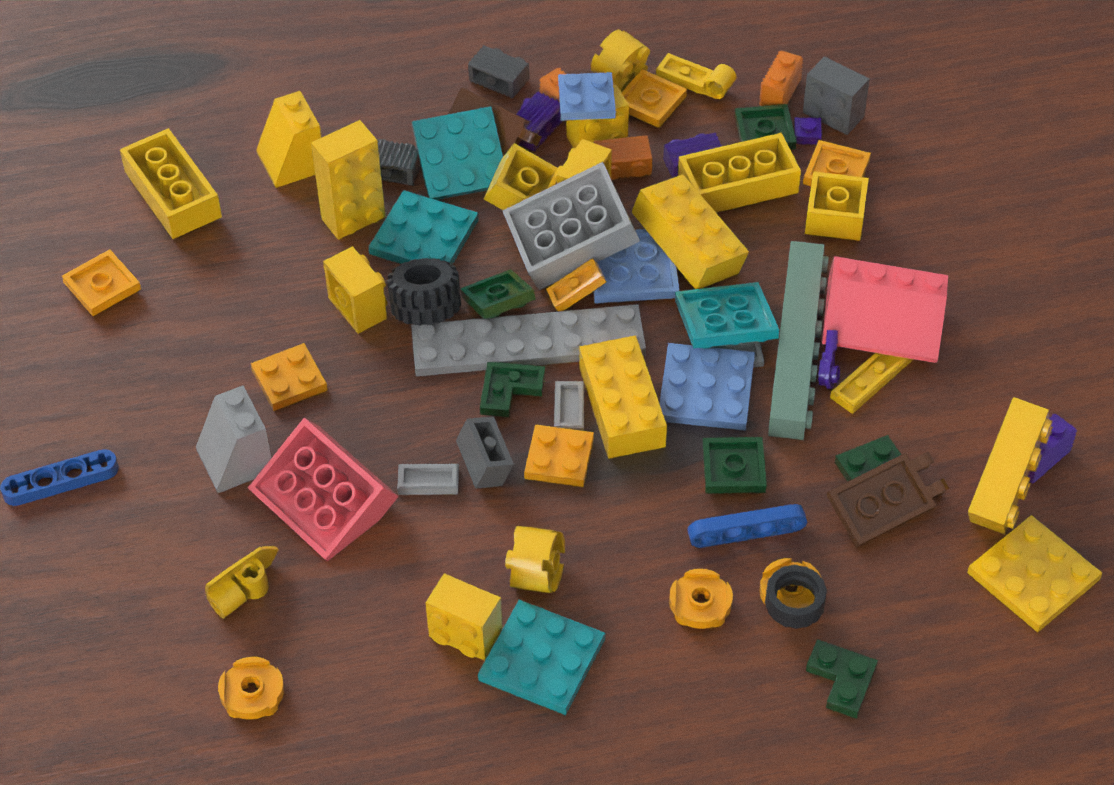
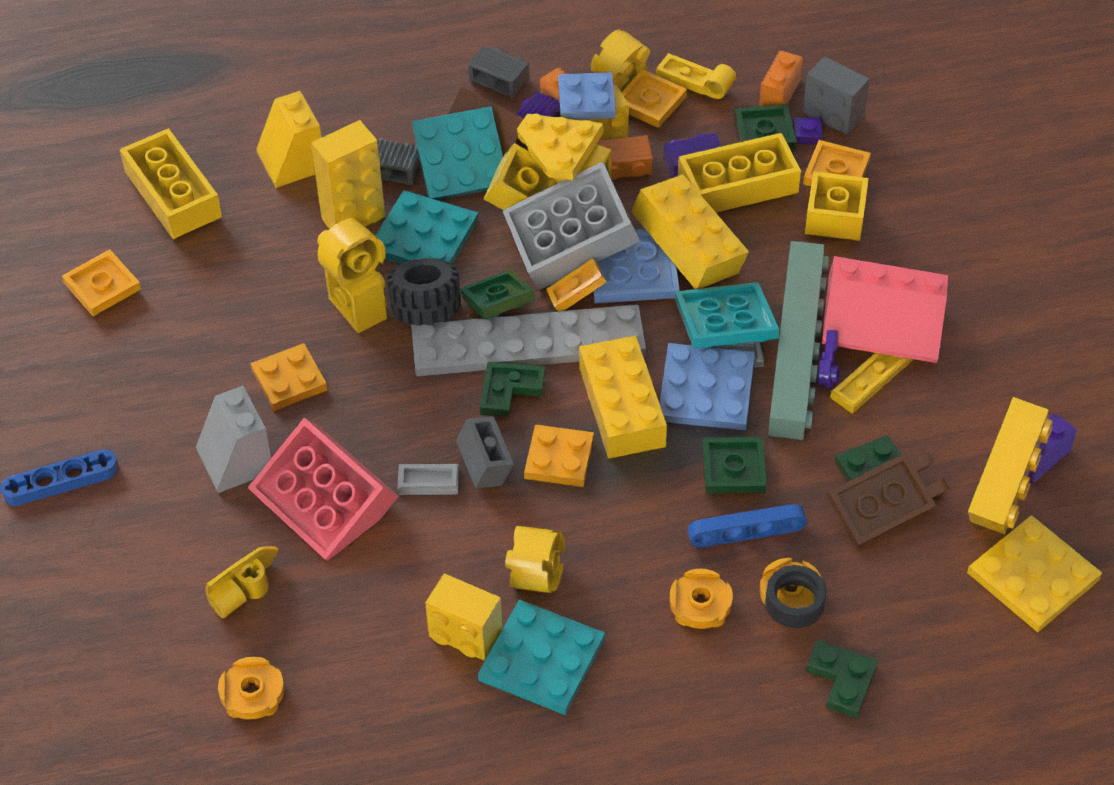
(350, 252): none -> yellow brick
(559, 143): none -> yellow plate
(569, 405): light grey tile -> none

